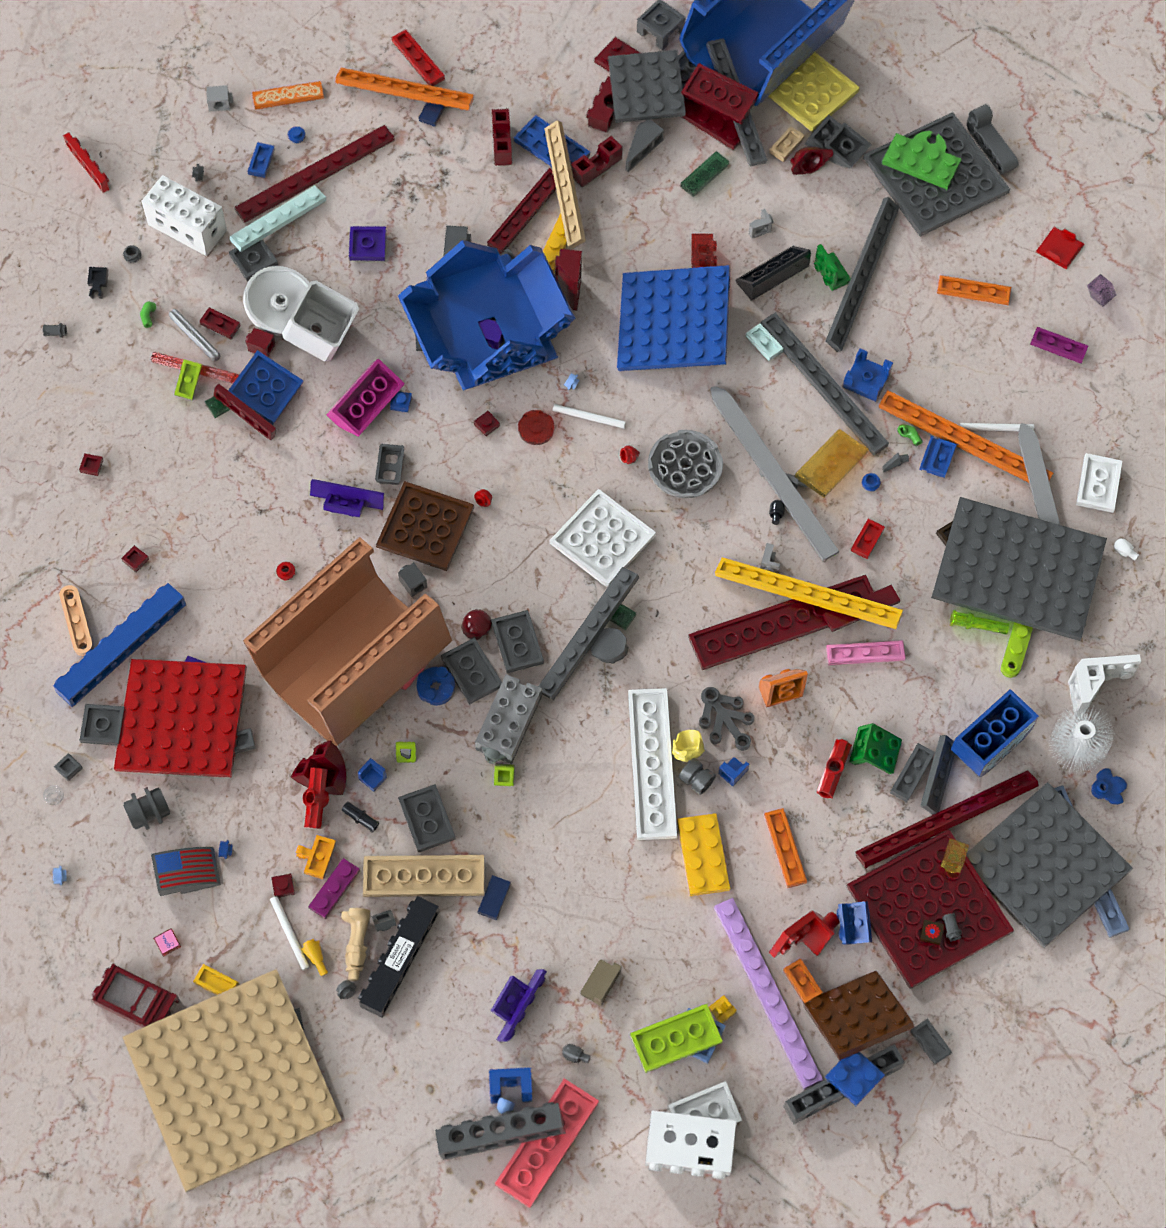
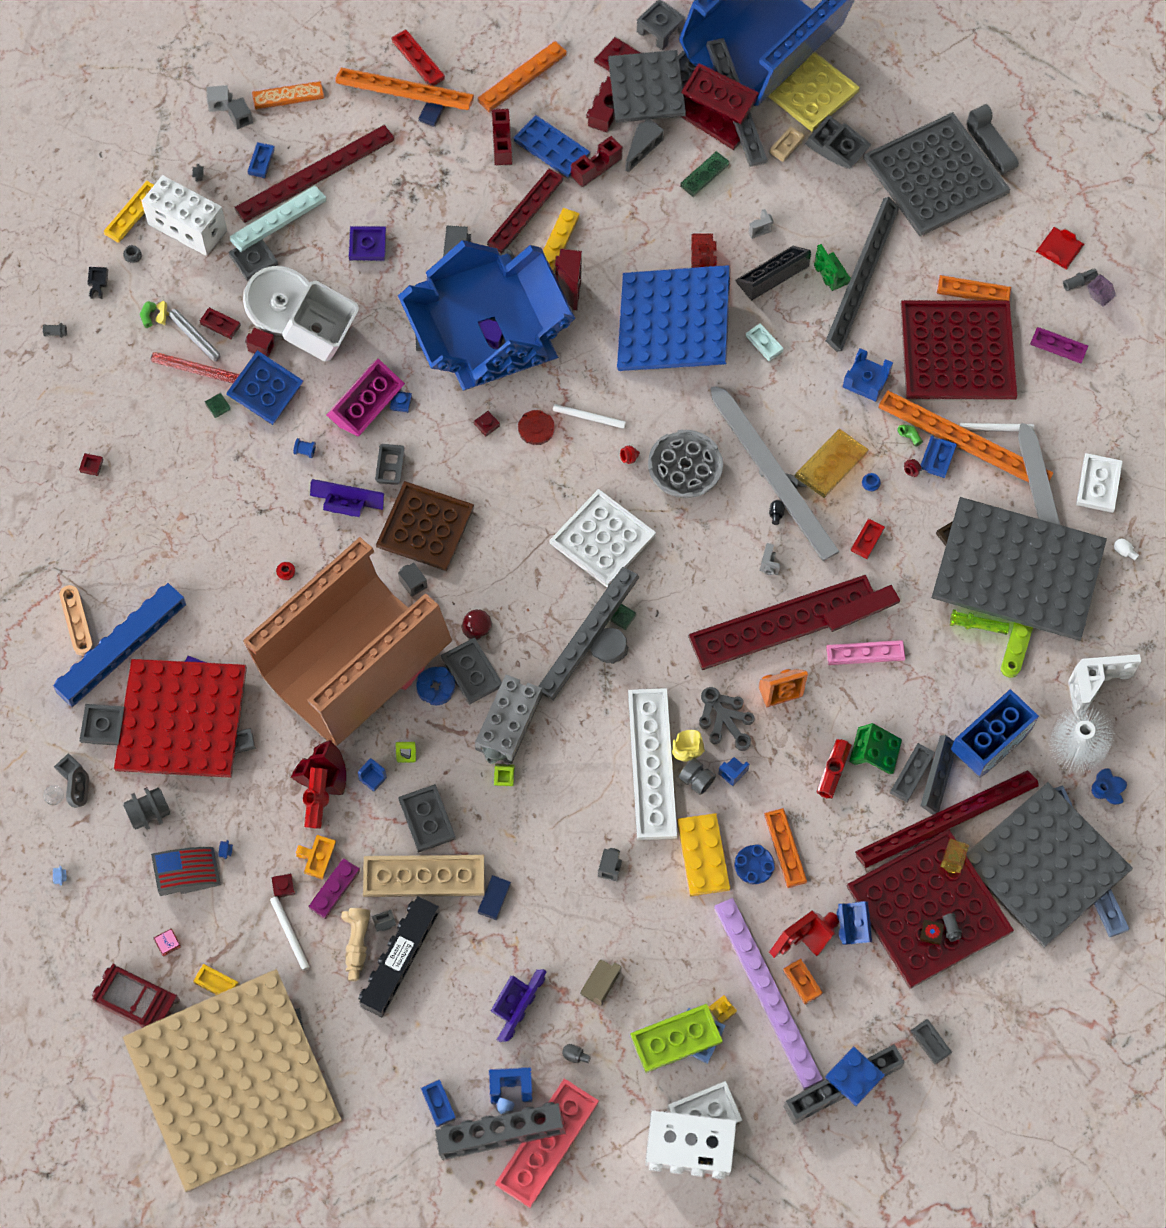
(77, 788): none -> dark grey plate
(83, 158): red plate -> none
(128, 215): none -> yellow plate
(135, 558): dark red plate -> none
(161, 317): none -> light yellow piece
(188, 379): lime plate -> none
(239, 113): none -> dark grey brick
(244, 412): dark red tile -> none
(296, 134): blue plate -> none
(304, 448): none -> blue bush
(313, 951): yellow cone -> none
(346, 989): dark grey plate -> none
(360, 816): black axle -> none
(438, 1103): none -> blue plate
(483, 498): red plate -> none
(517, 641): dark grey plate -> none
(522, 76): none -> orange plate
(565, 184): tan plate -> none
(572, 381): light blue plate -> none
(610, 864): none -> dark grey brick
(754, 864): none -> blue dish
(809, 593): yellow plate -> none
(810, 159): dark red hat -> none
(825, 384): dark grey plate -> none
(858, 1015): reddish brown plate -> none
(895, 461): dark grey bar -> none
(912, 467): none -> dark red plate
(922, 158): bright green plate -> none
(958, 349): none -> dark red plate
(1080, 279): none -> dark grey axle

